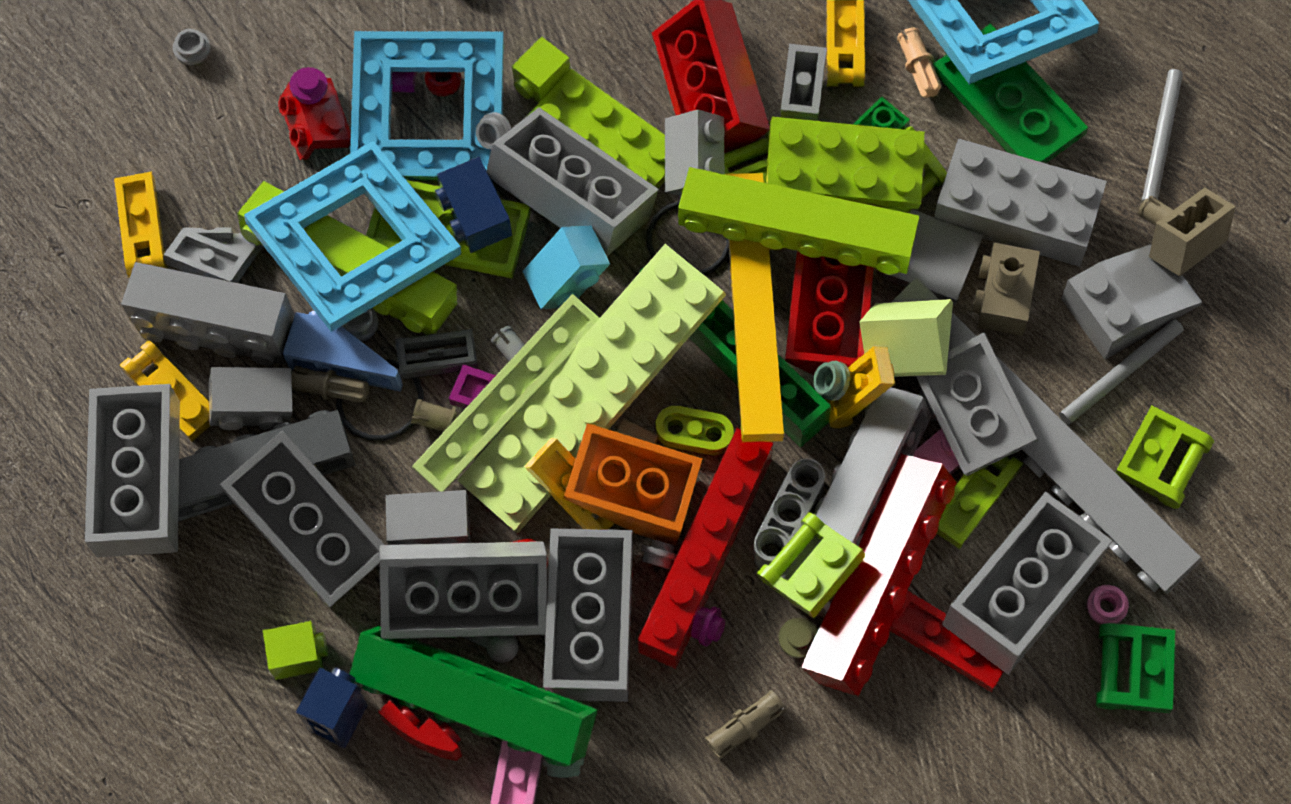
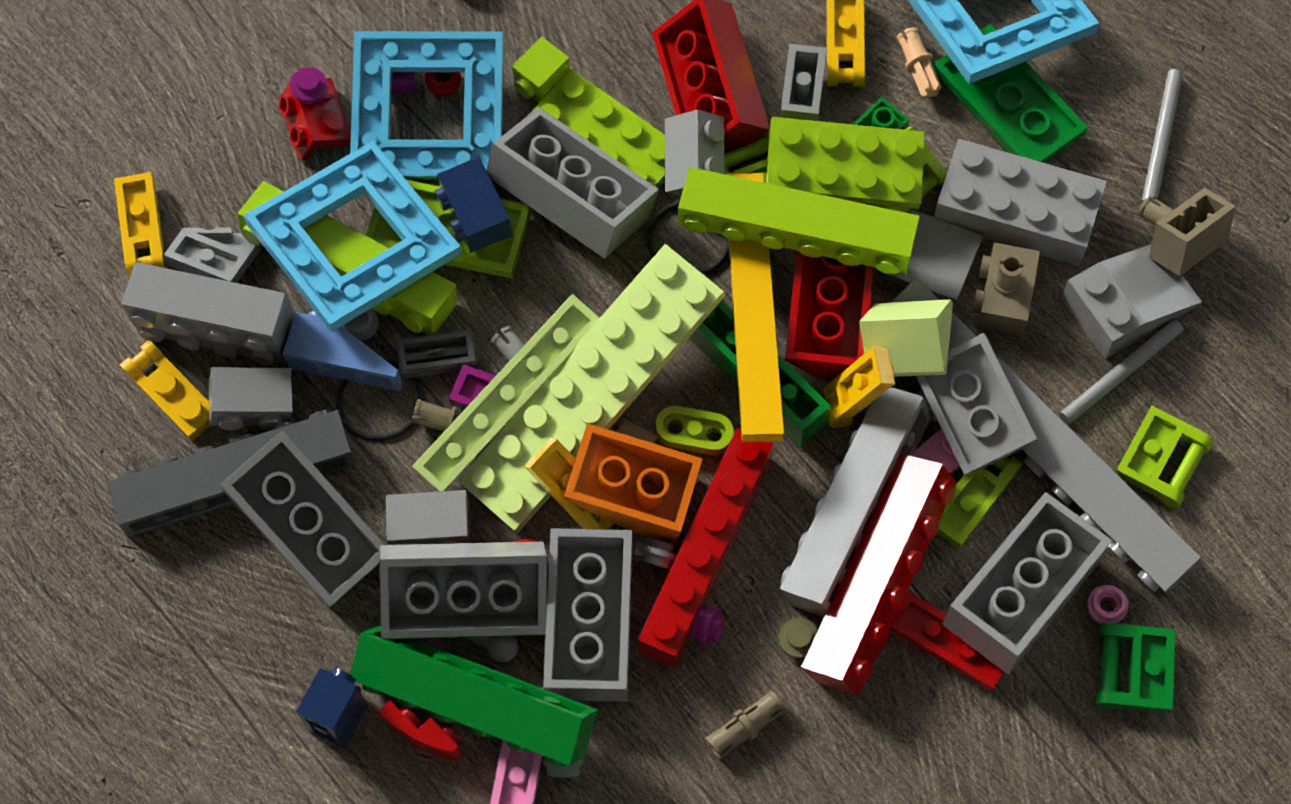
(132, 470): light grey brick -> none
(191, 47): light grey plate -> none
(294, 649): lime brick -> none
(329, 384): dark tan axle -> none
(491, 128): light grey plate -> none
(566, 266): medium azure brick -> none
(789, 497): light grey beam -> none
(821, 571): lime plate -> none
(832, 380): sand green plate -> none

